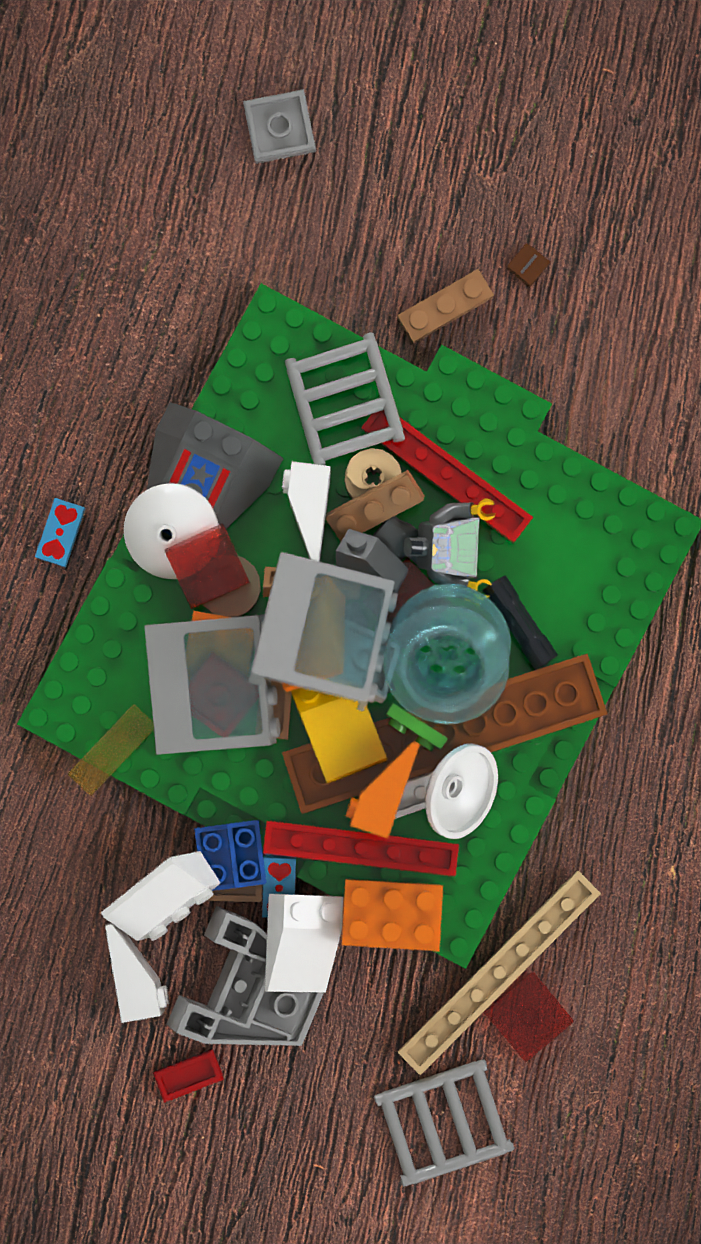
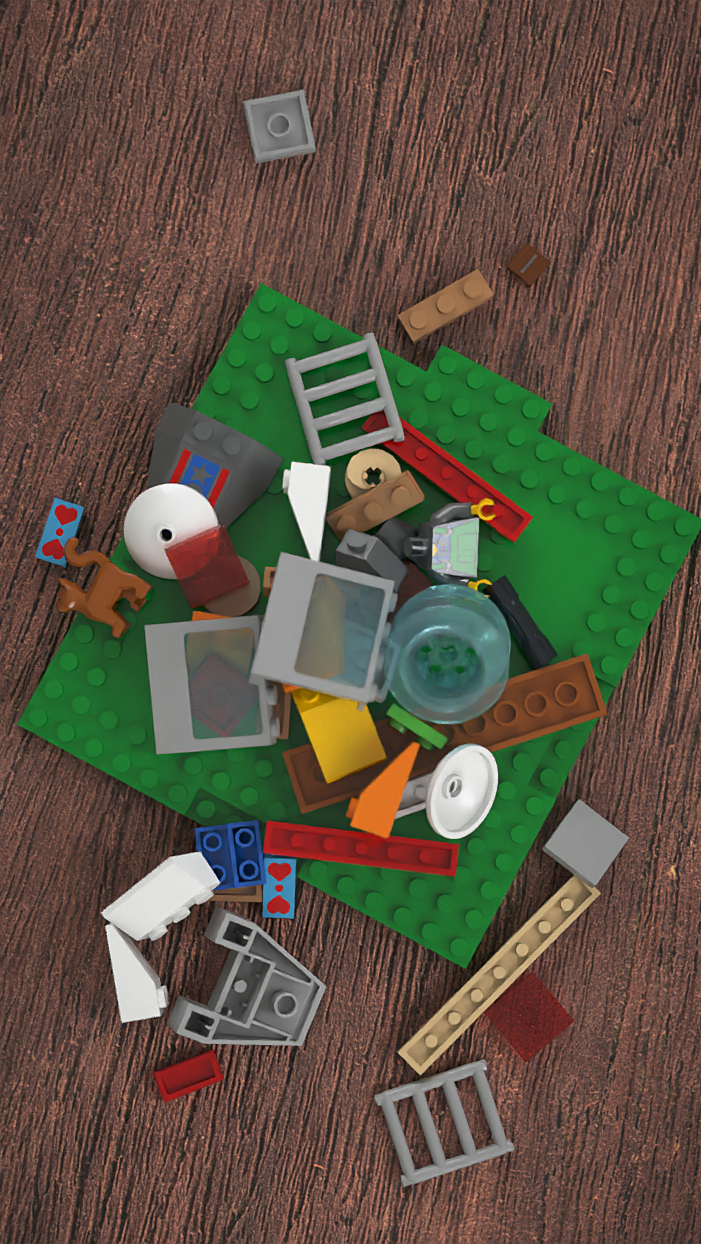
(106, 591): none -> dark orange animal
(112, 750): clear yellow tile -> none
(301, 941): white slope -> none
(392, 914): orange brick -> none
(585, 843): none -> light grey tile

